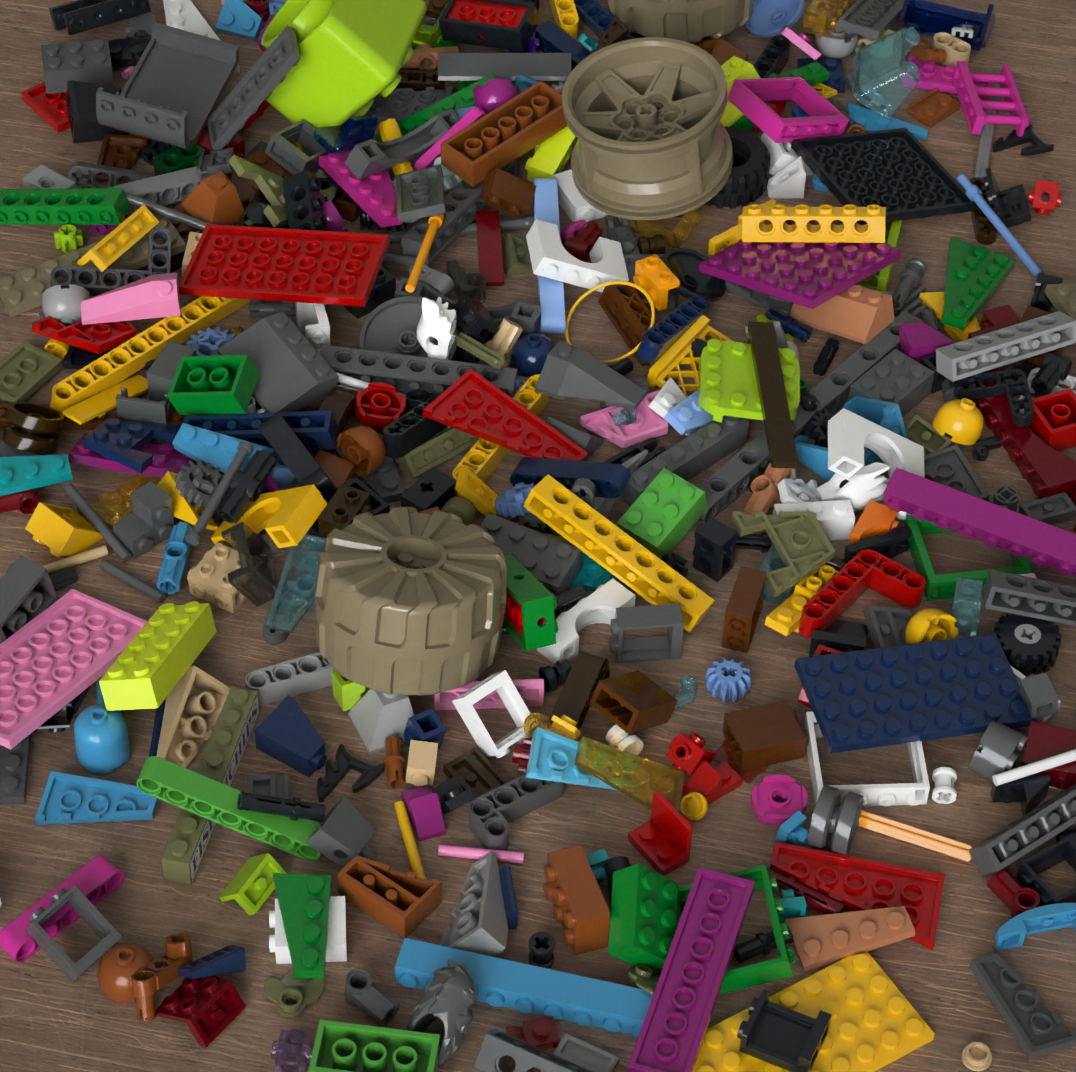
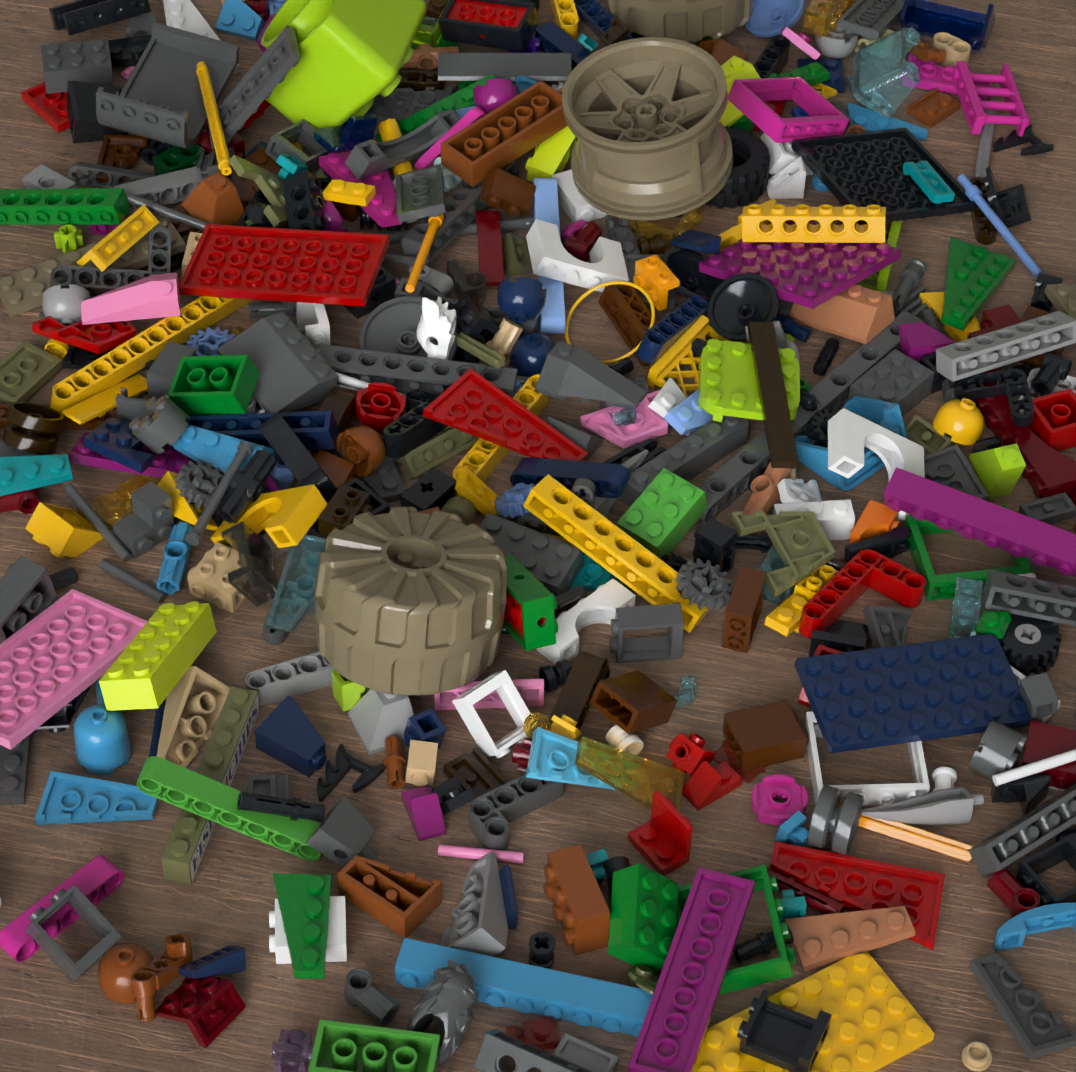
(76, 559): tan bar -> none
(159, 424): none -> dark grey brick
(213, 118): none -> yellow piece
(253, 883): lime panel -> none
(290, 166): none -> teal tile
(293, 991): olive plate -> none
(349, 192): none -> yellow plate
(409, 840): yellow bar -> none
(521, 299): none -> dark blue cylinder
(694, 806): yellow plate -> none
(698, 241): none -> dark blue slope
(704, 585): none -> dark grey gear
(728, 680): medium blue gear -> none
(735, 299): none -> black dish
(861, 488): white piece -> none
(929, 181): none -> teal plate
(930, 625): yellow cylinder -> none
(936, 808): none -> light grey piece
(965, 29): dark grey tile -> none
(993, 623): none -> green plate
(998, 469): none -> lime slope
(1006, 496): dark grey wheel -> none
(1048, 189): red brick -> none

